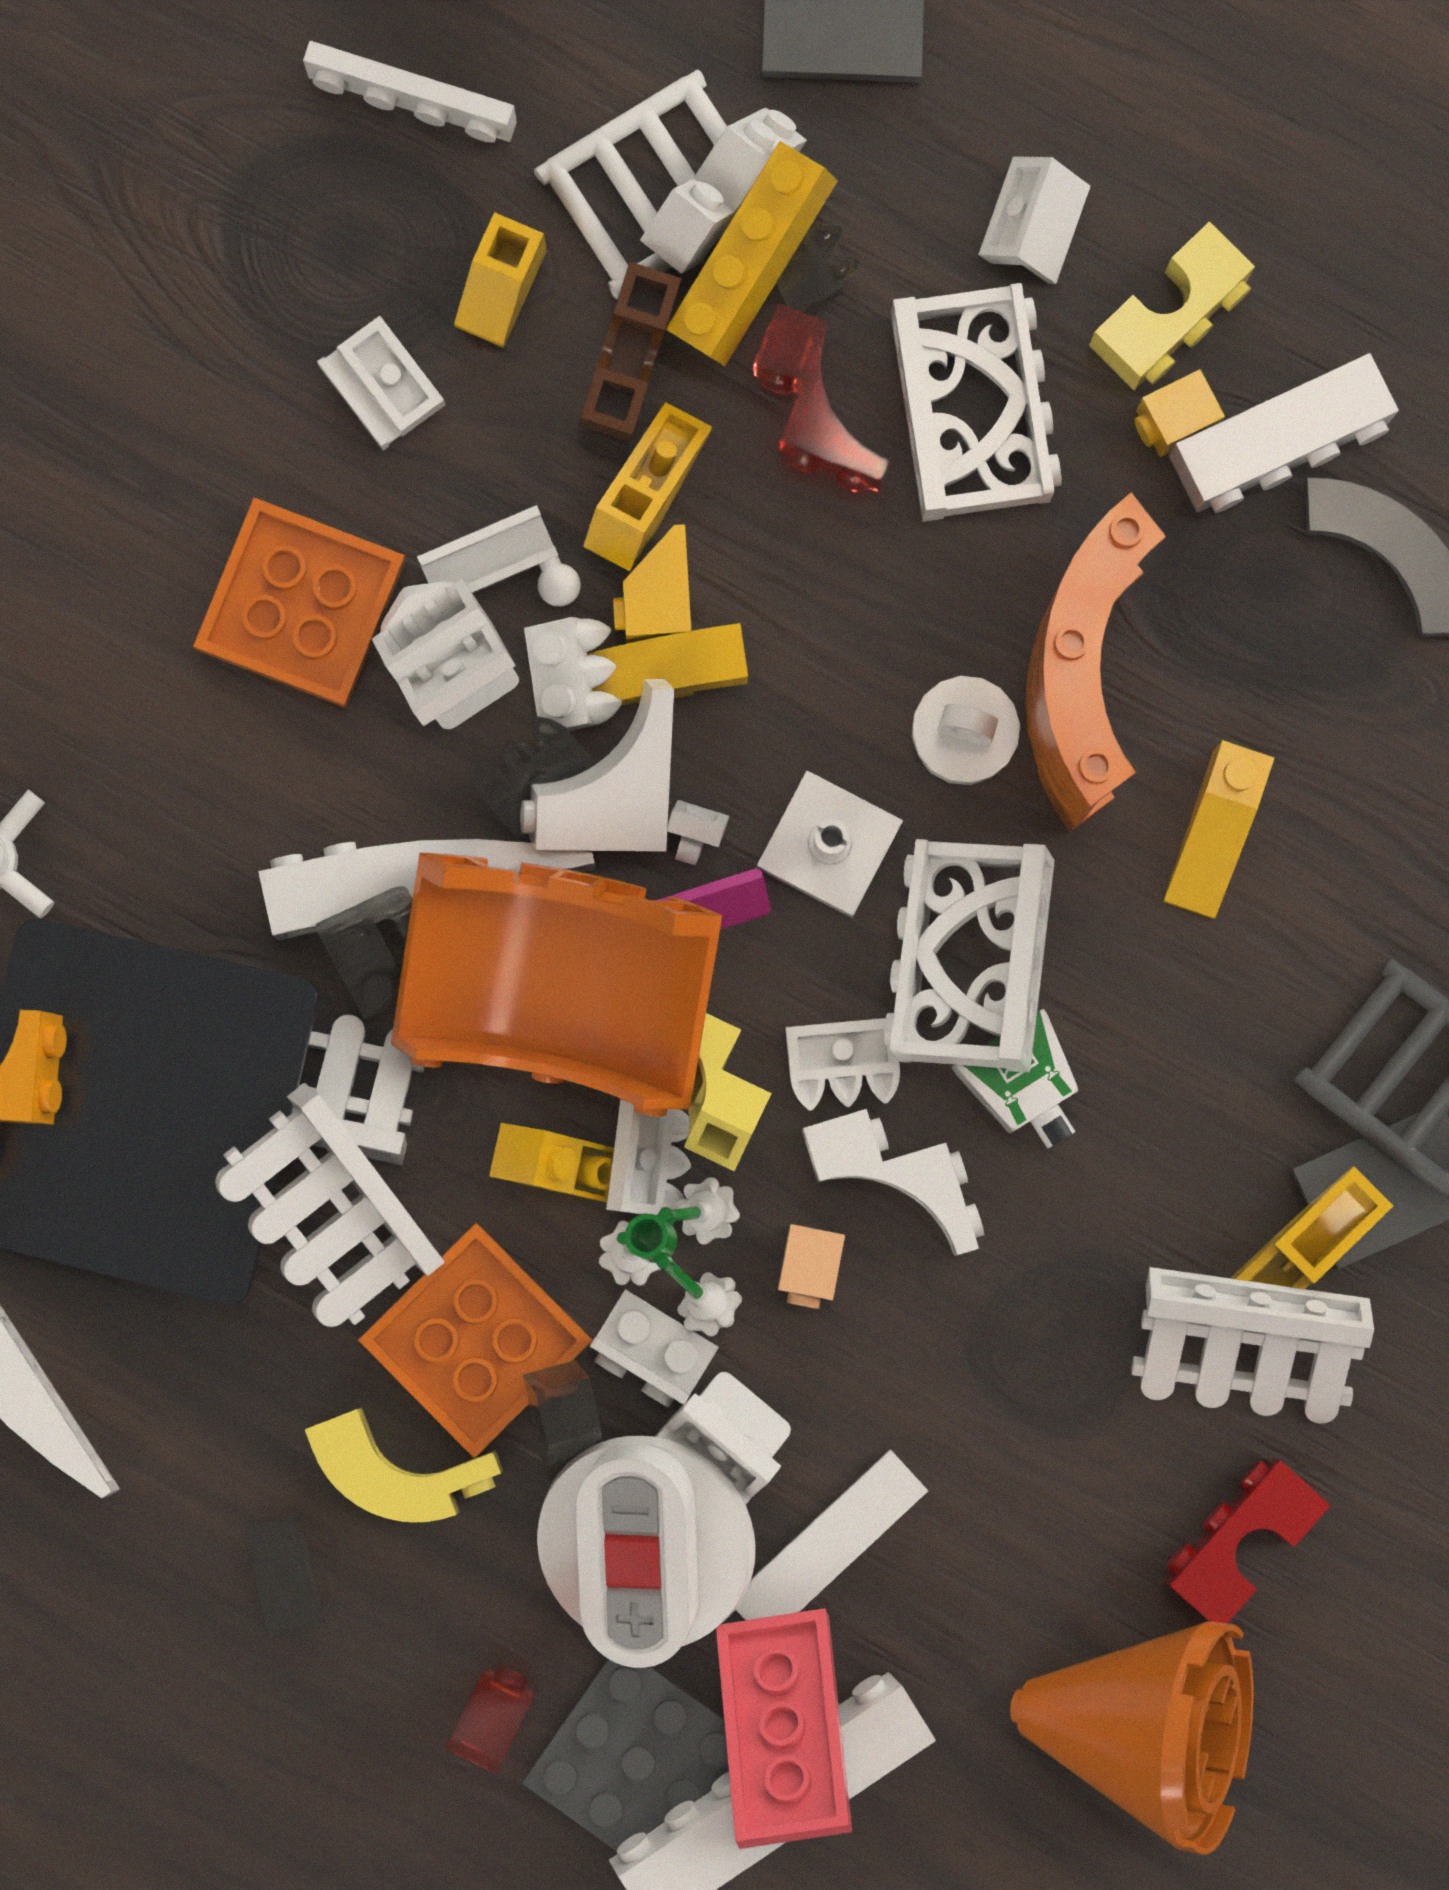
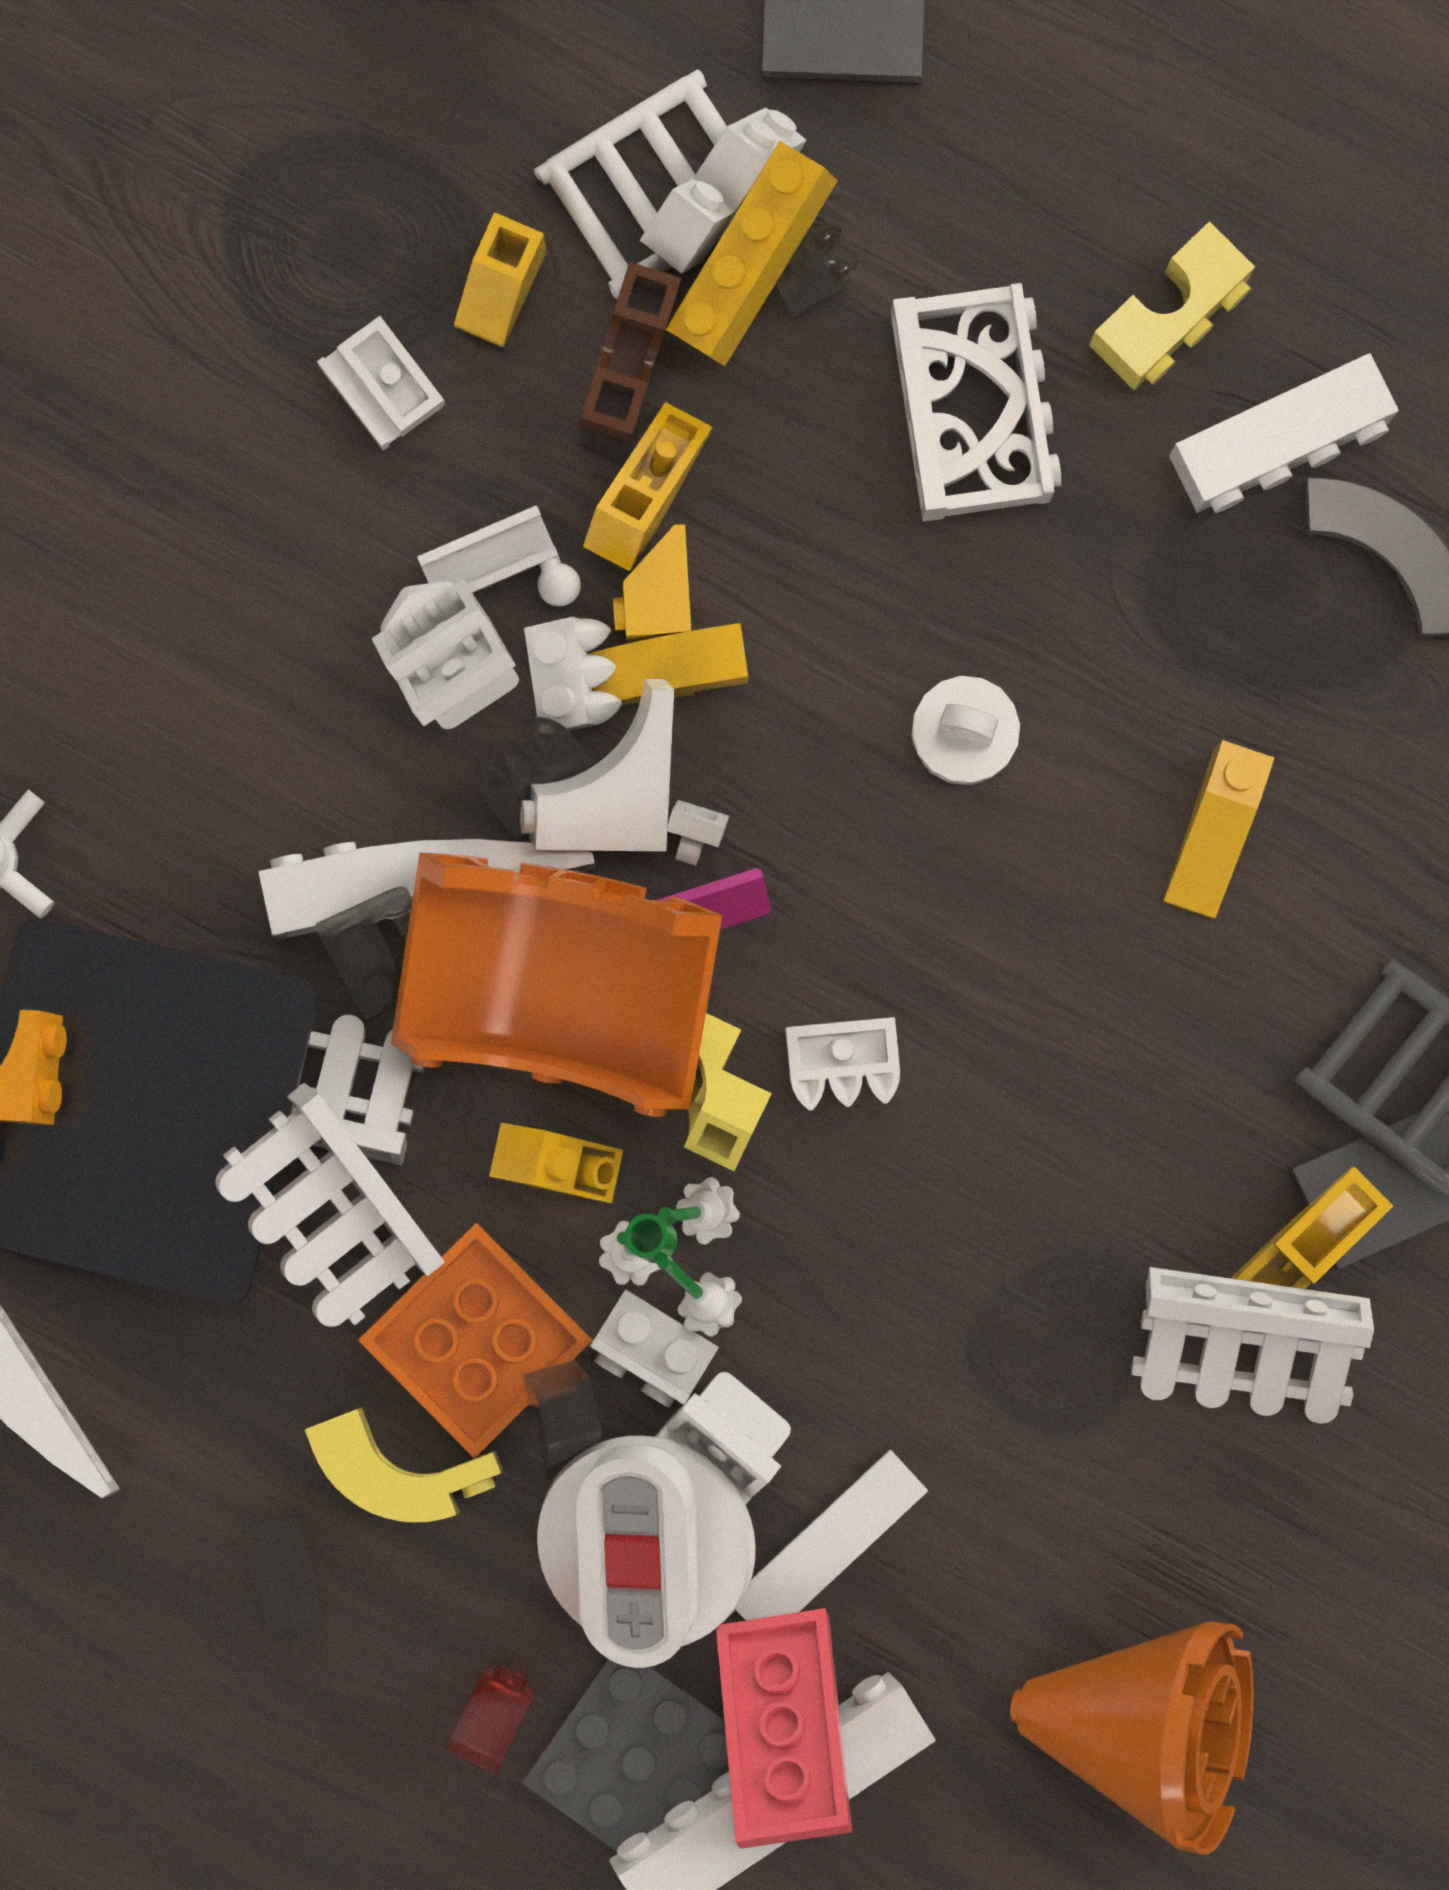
(299, 602): orange plate -> none
(427, 98): white plate -> none
(646, 1160): white plate -> none
(810, 1265): light nougat brick -> none
(813, 436): clear red arch -> none
(829, 844): white tile -> none
(931, 1176): white arch -> none
(1008, 1018): white fence -> none
(1025, 1096): torso -> none
(1035, 216): white panel -> none
(1063, 696): orange panel -> none
(1177, 412): yellow brick -> none
(1270, 1500): red arch -> none

